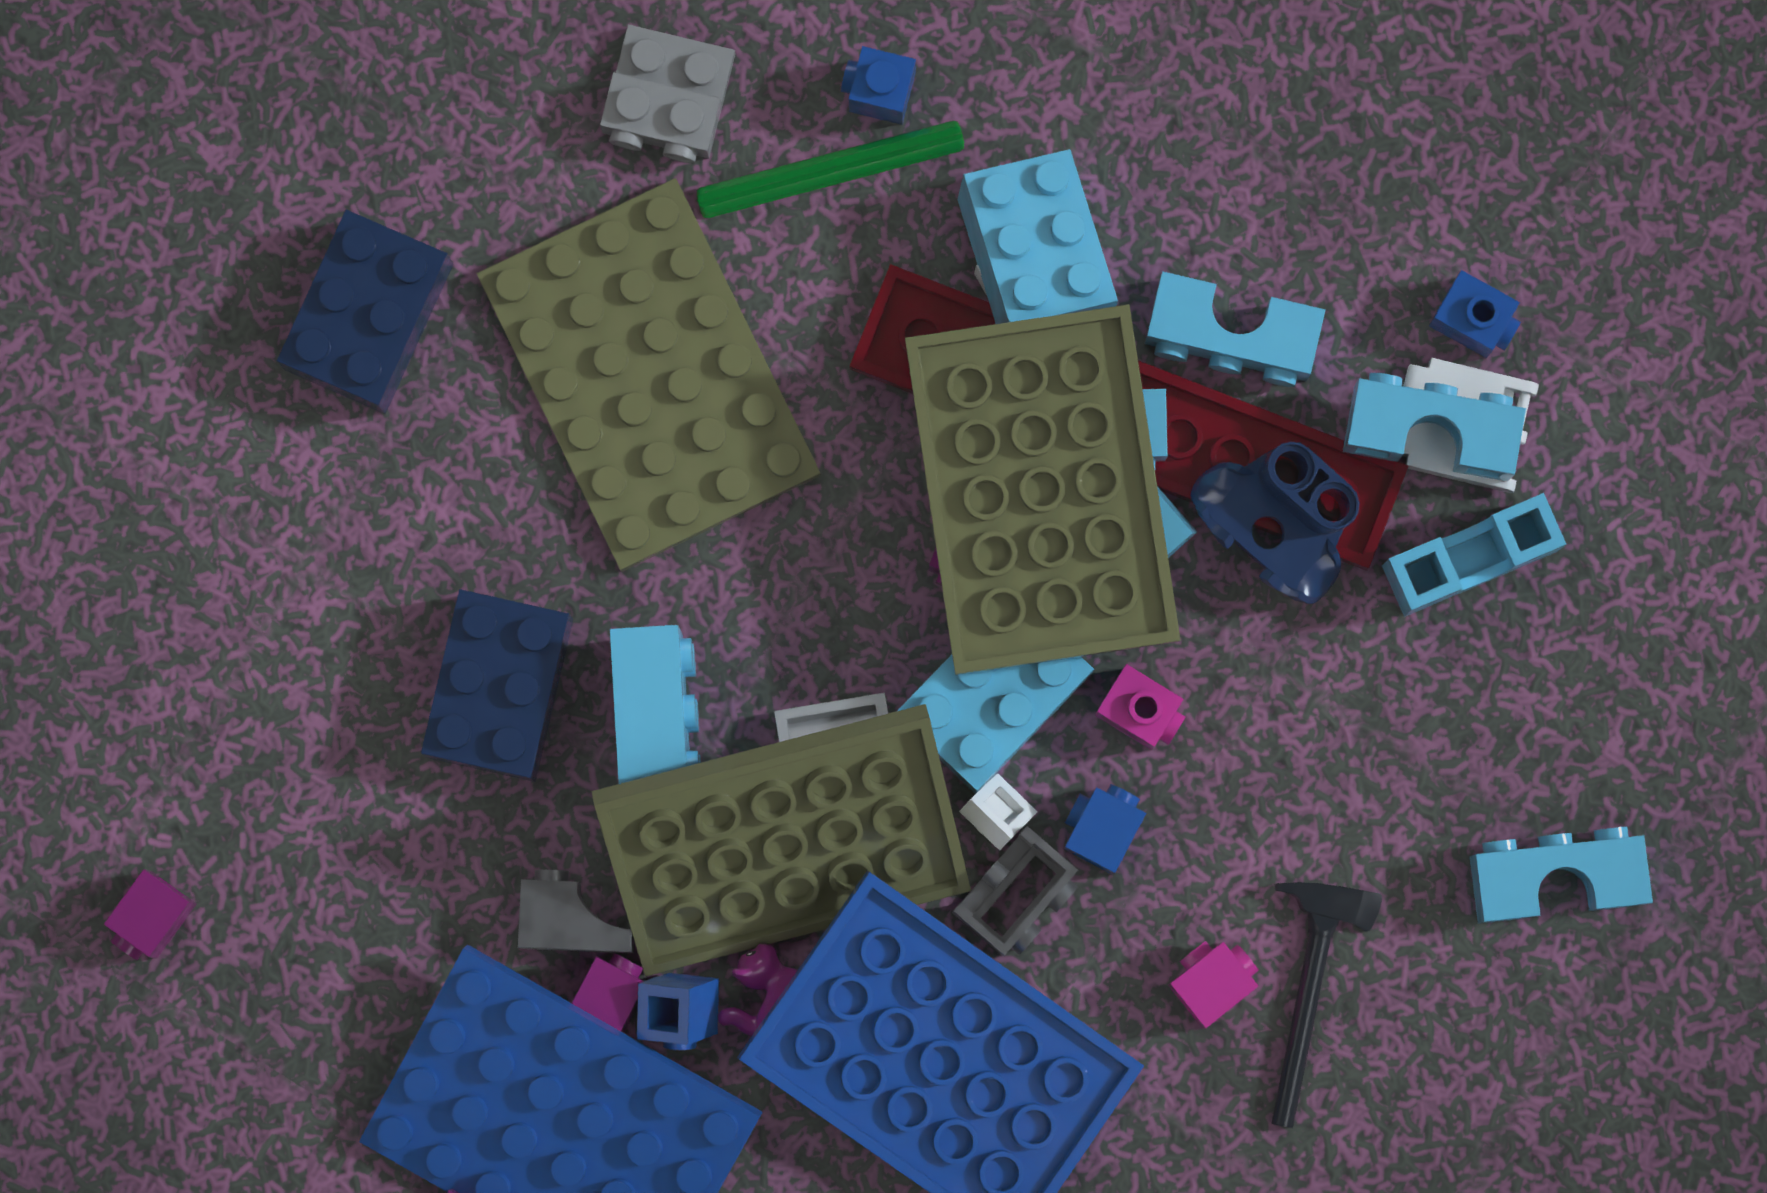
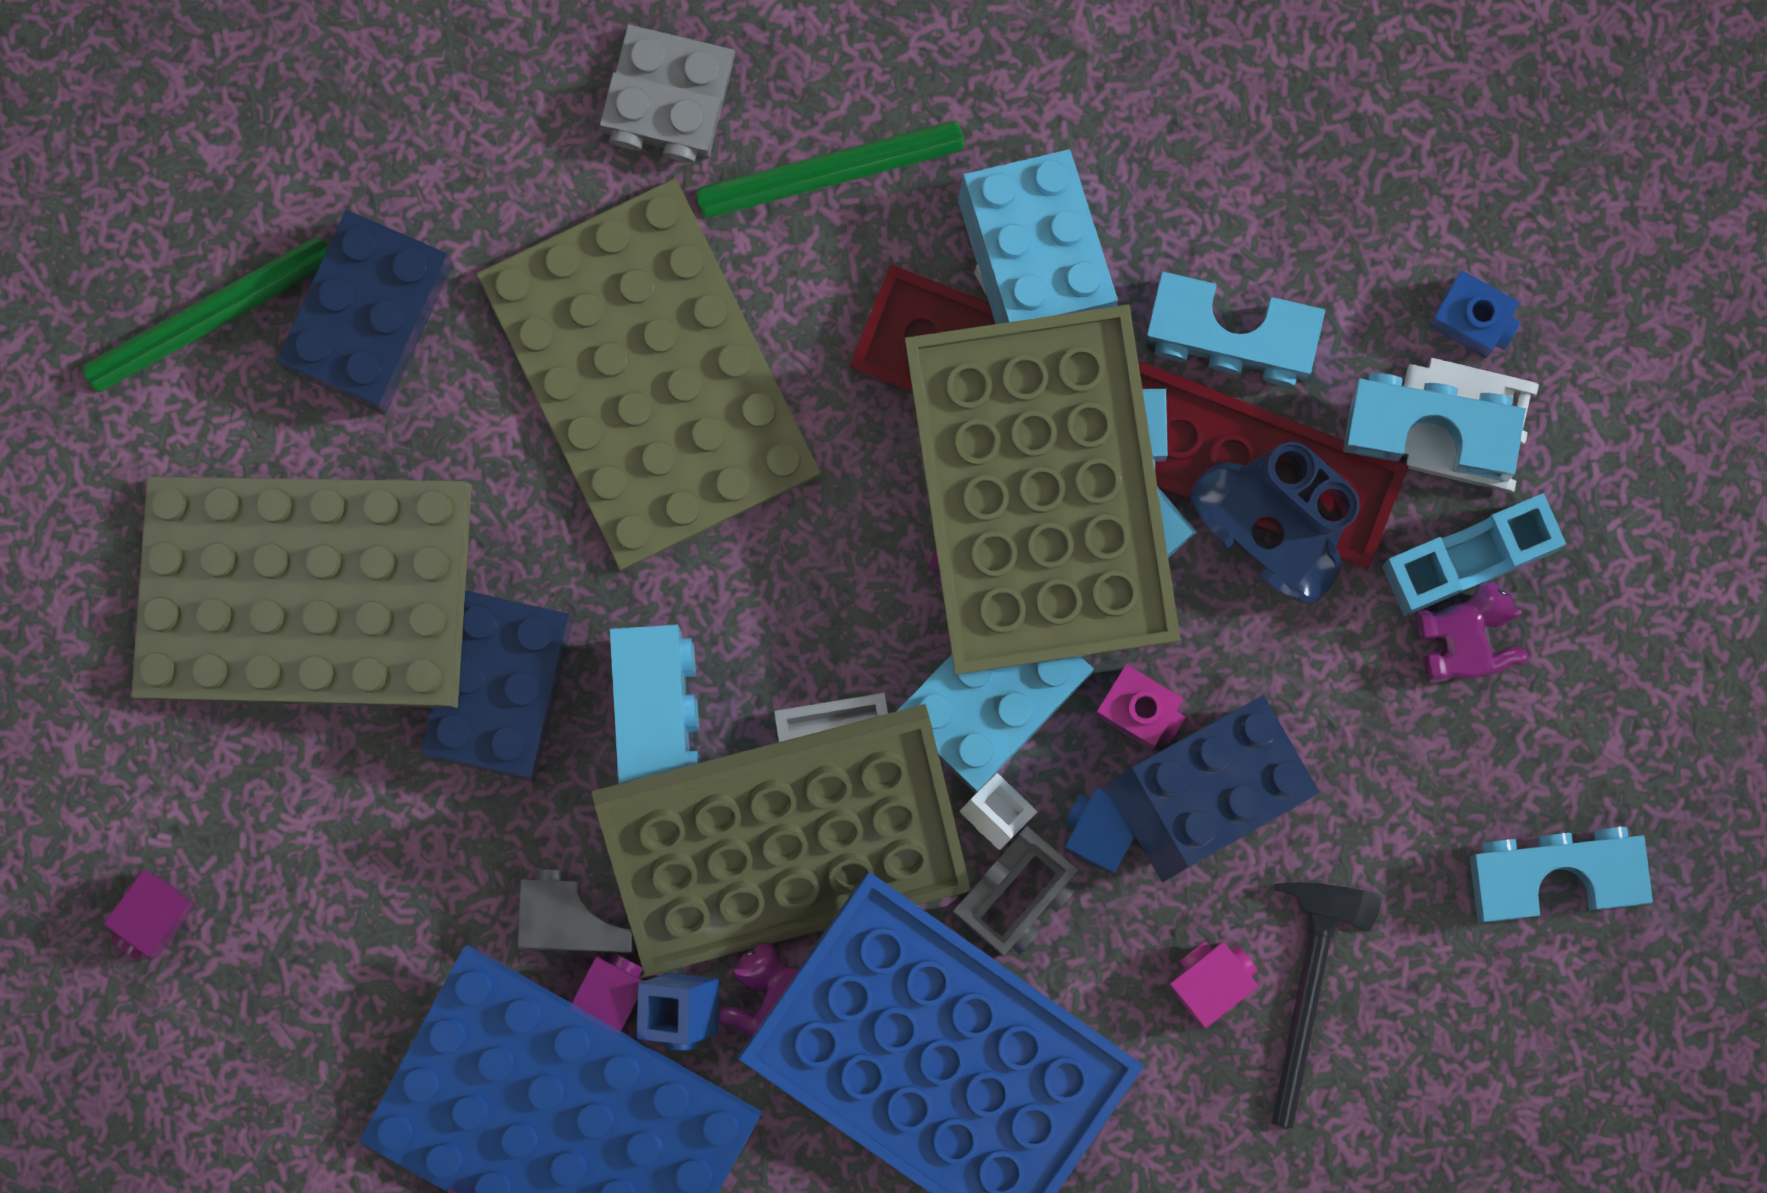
(205, 315): none -> green axle
(302, 591): none -> olive plate
(879, 84): blue brick -> none
(1212, 788): none -> dark blue brick
(1463, 637): none -> magenta animal

